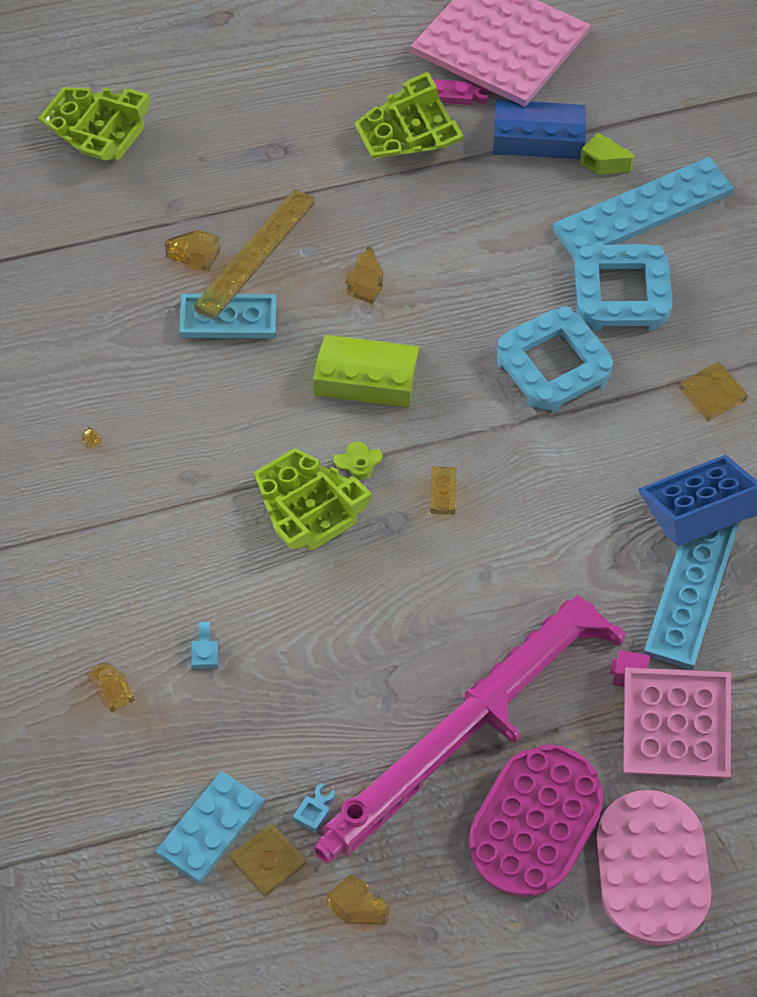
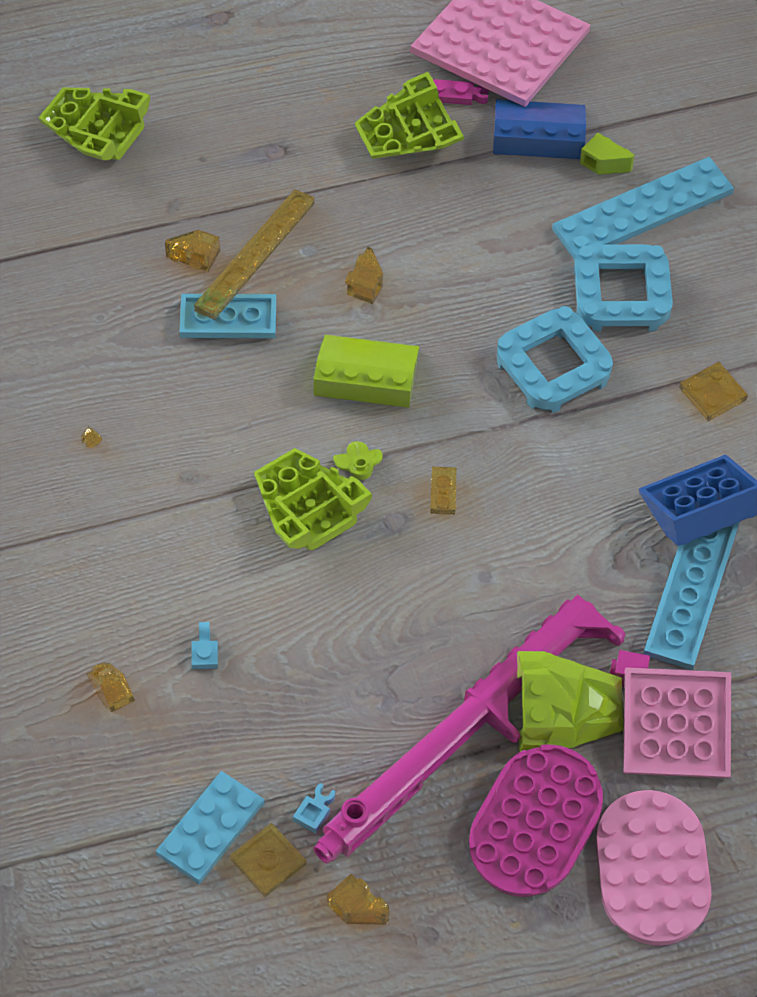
(566, 701): none -> lime wedge

